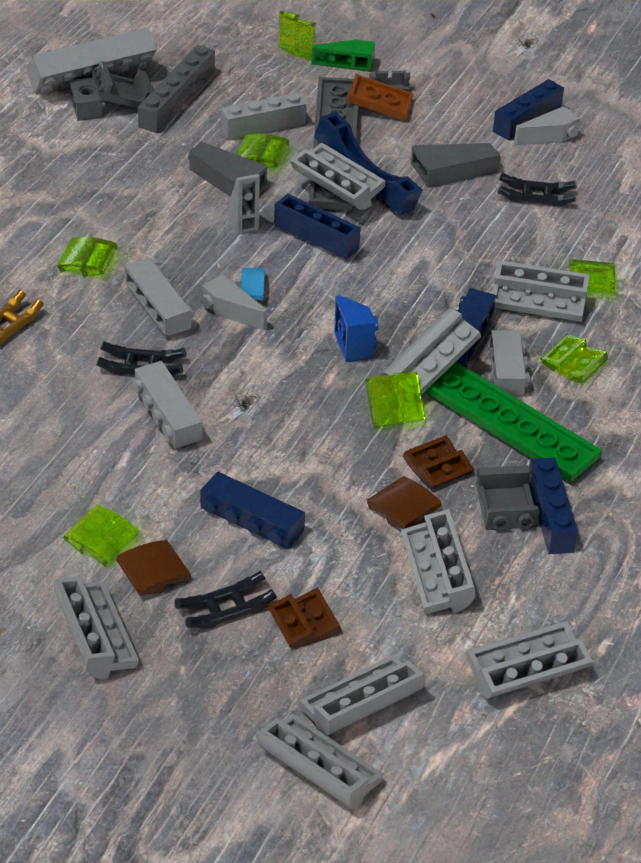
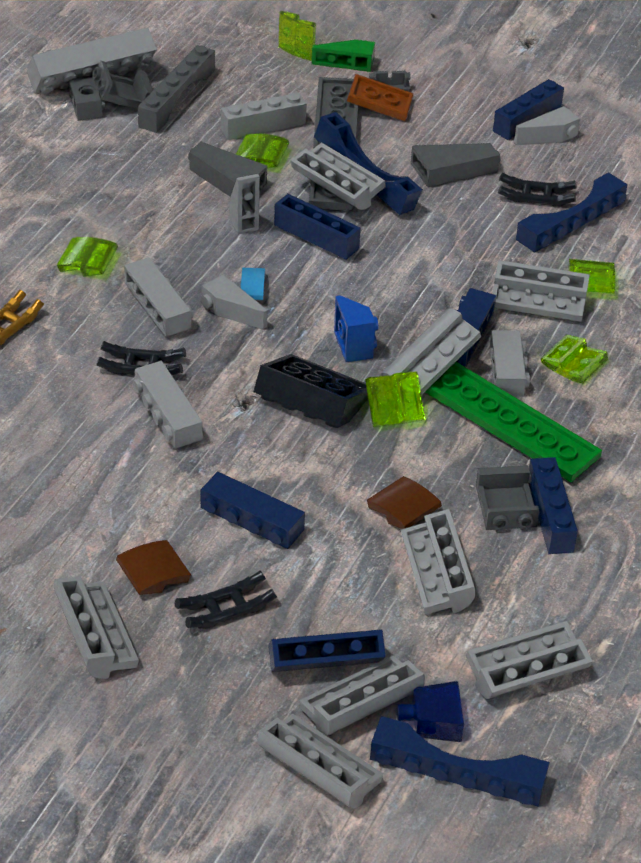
(101, 534): clear neon green slope -> none
(304, 618): reddish brown slope -> none
(311, 389): none -> black slope
(326, 650): none -> dark blue brick
(435, 712): none -> clear blue torso
(437, 462): reddish brown slope -> none
(514, 778): none -> dark blue arch
(543, 229): none -> dark blue arch

